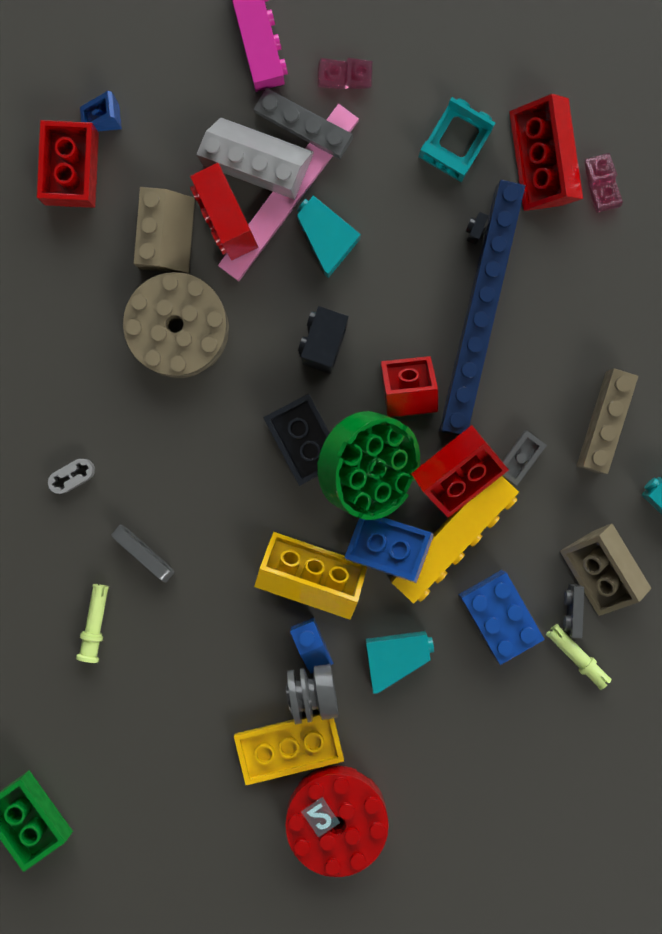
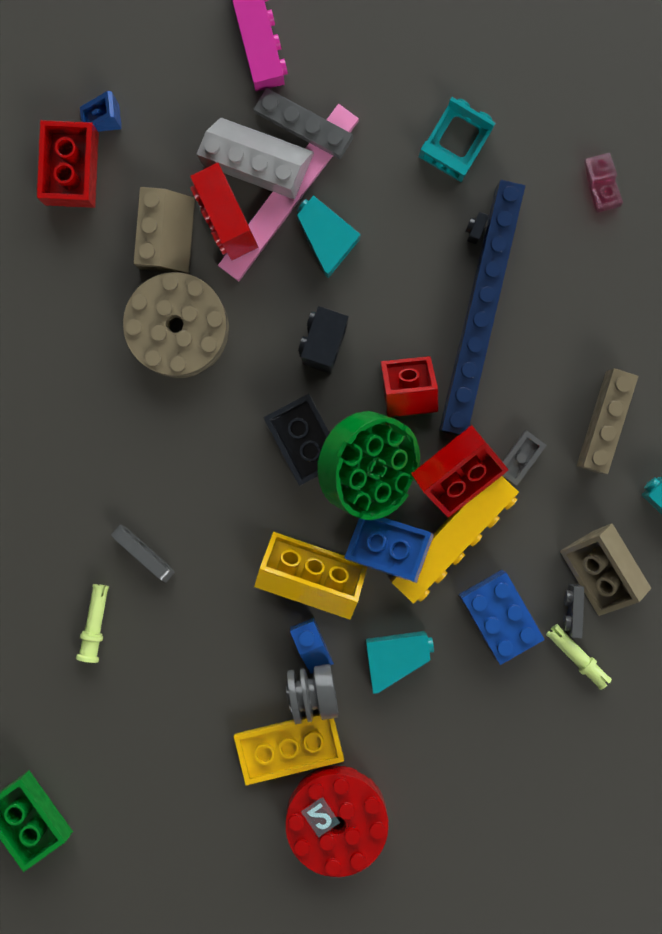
(74, 481): light grey beam -> none
(345, 74): clear pink slope -> none
(546, 153): red slope -> none

